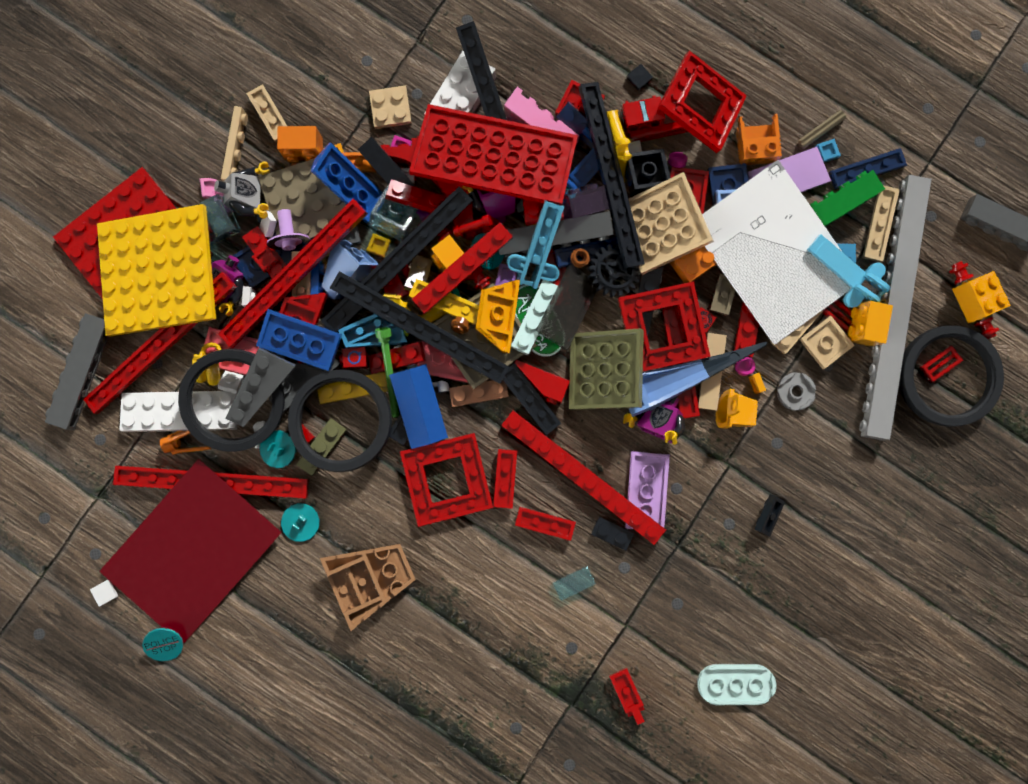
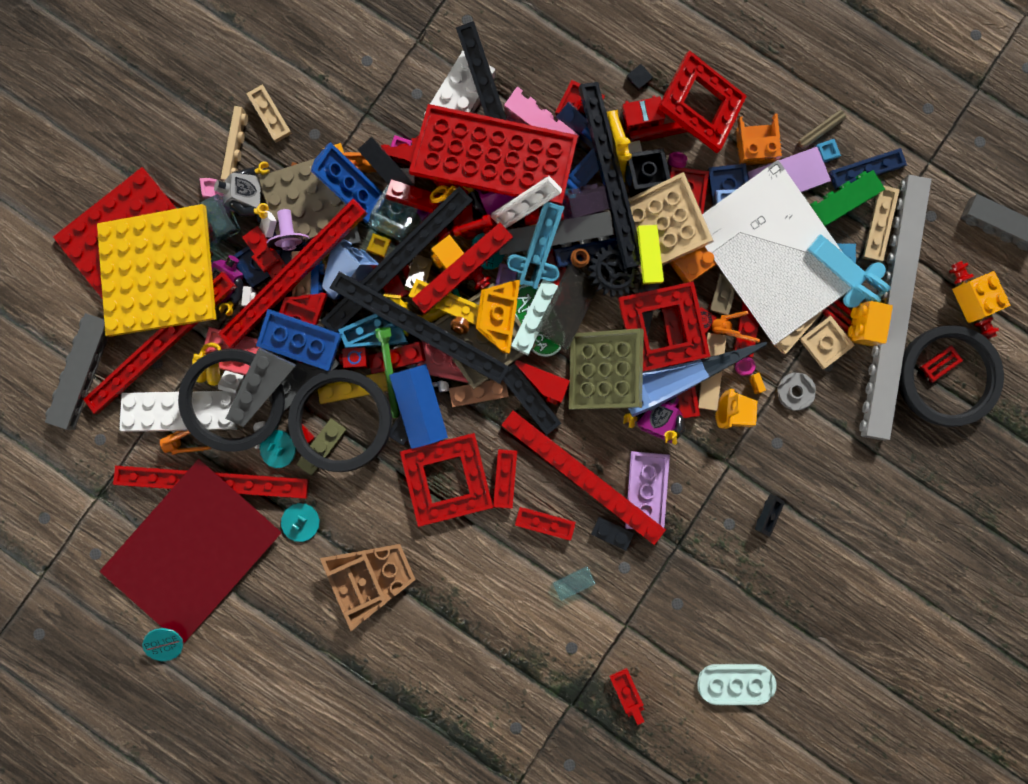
(104, 593): white tile -> none
(299, 143): orange brick -> none
(390, 107): tan plate -> none
(442, 189): none -> light orange piece
(527, 202): none -> white tile
(650, 254): none -> neon yellow tile
(724, 327): none -> orange plant

